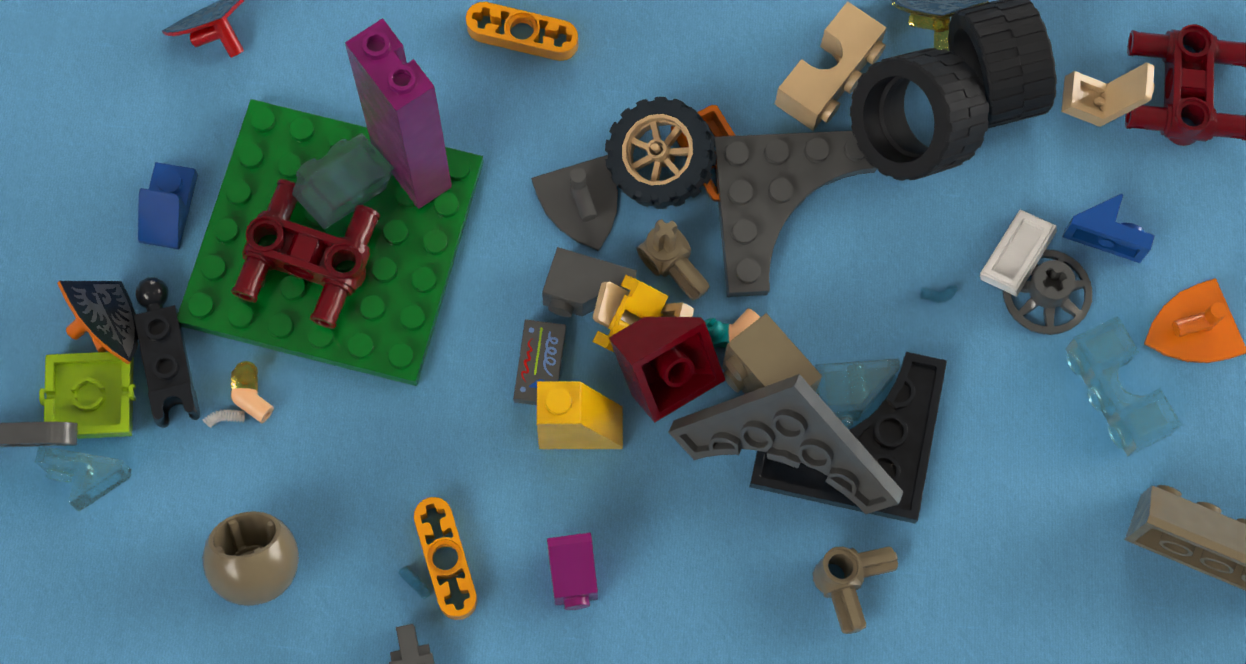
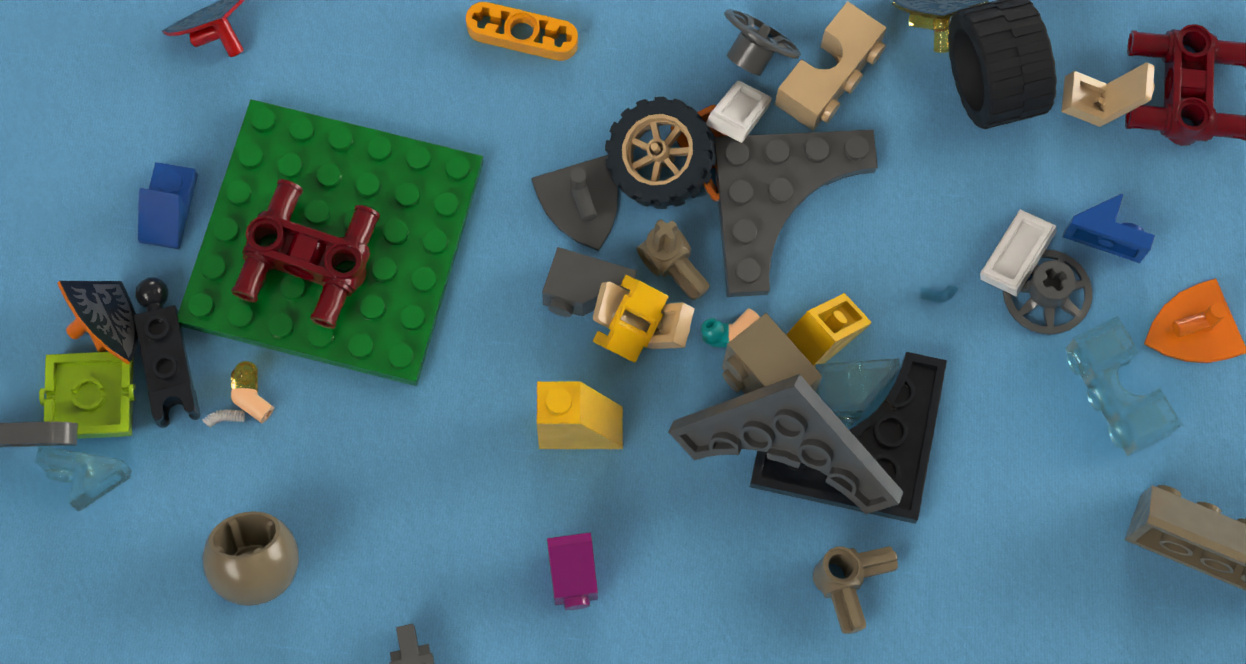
(341, 180): clear light blue brick -> none
(400, 112): magenta brick -> none
(416, 582): dark azure leg -> none
(426, 532): light orange beam -> none
(539, 358): dark grey tile -> none
(667, 362): dark red slope -> none
(739, 111): none -> white tile
(753, 47): none -> dark grey wheel
(828, 329): none -> yellow slope
(957, 108): black tyre -> none

